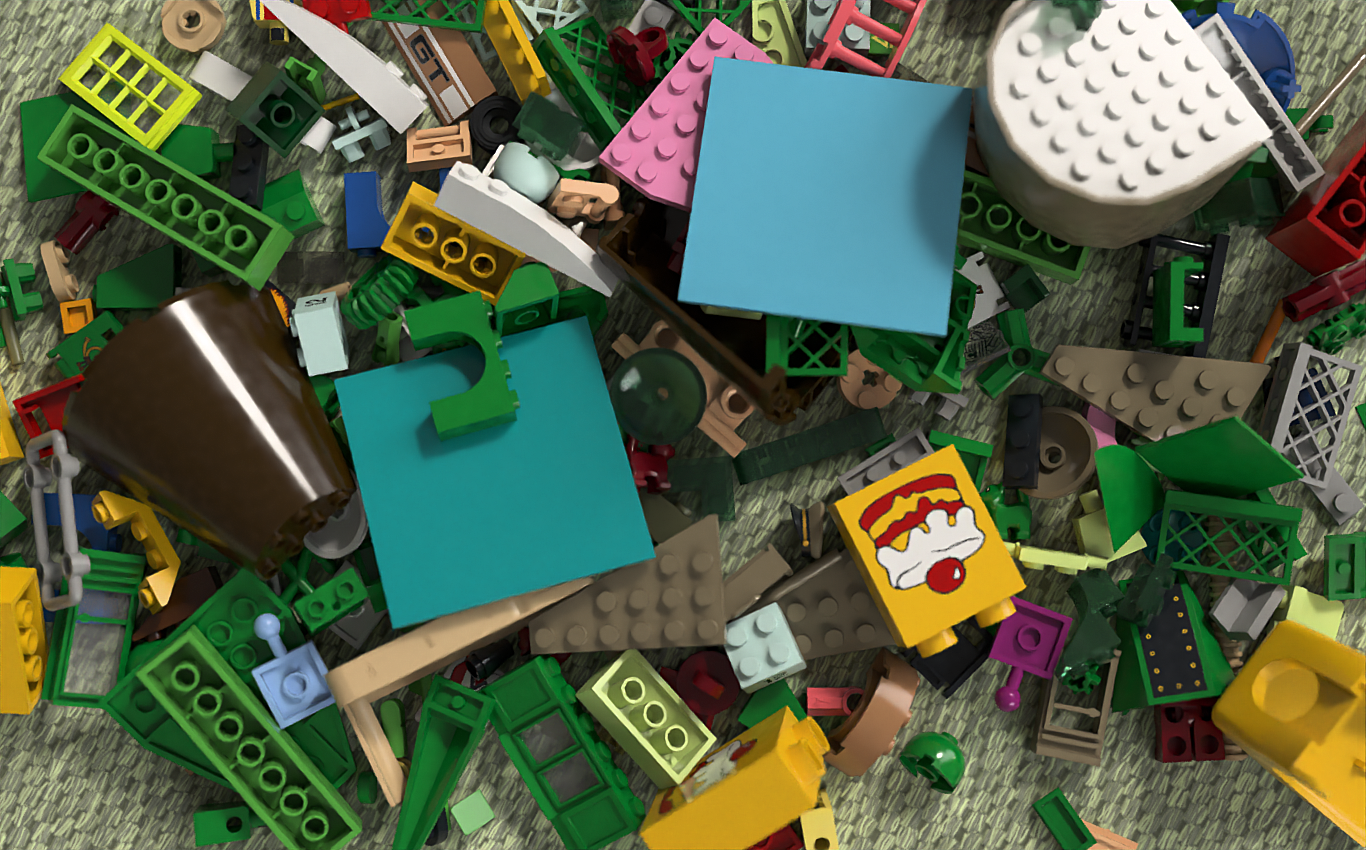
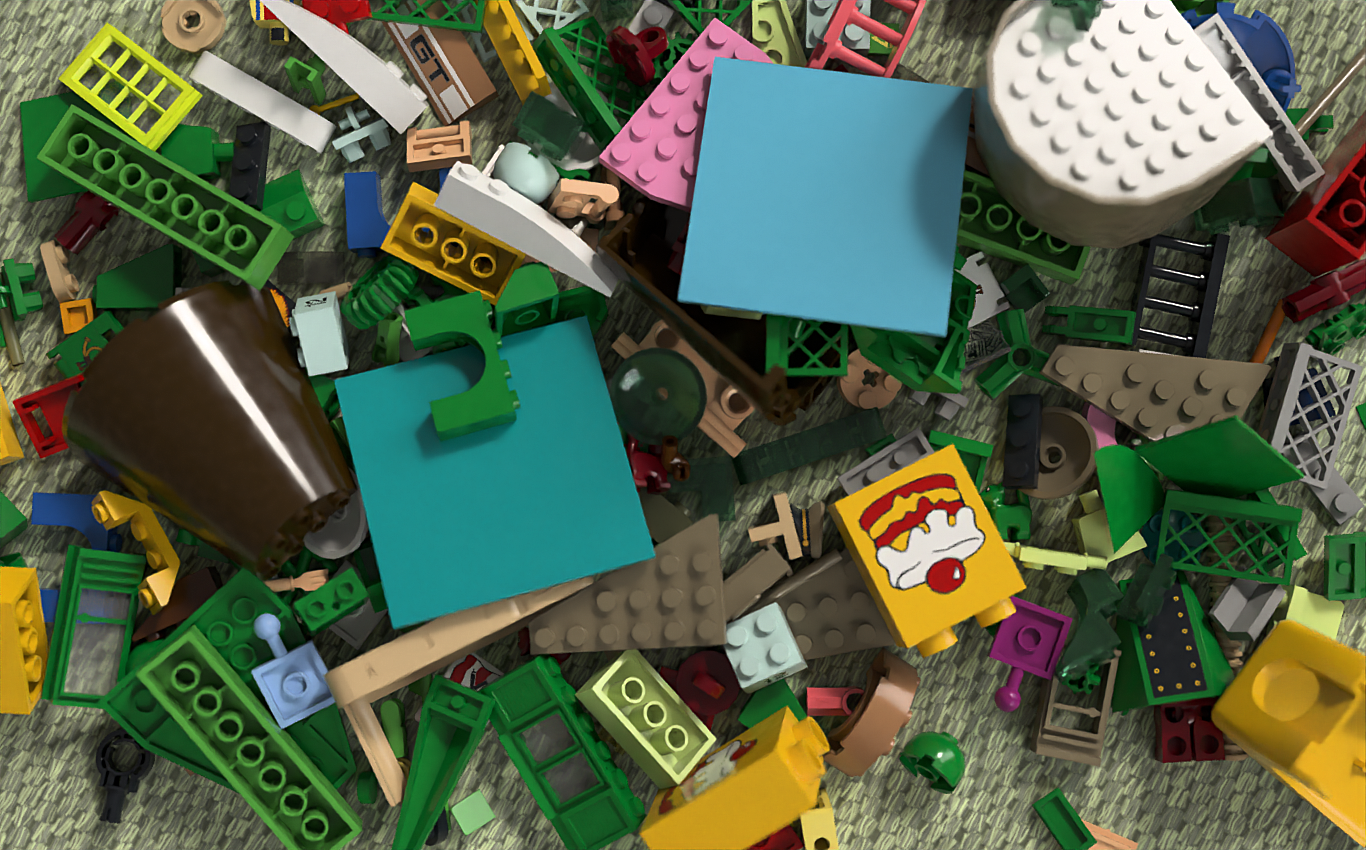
(35, 479): light grey bar -> none
(111, 774): none -> black pin
(212, 818): green torso -> none
(275, 109): dark green slope -> none
(308, 581): none -> light nougat piece
(485, 113): black tyre -> none
(488, 659): black cone -> none
(673, 460): none -> reddish brown arm
(768, 532): none -> tan bracket
(953, 663): black container -> none
(1093, 324): none -> green hinge
(1169, 305): green panel -> none

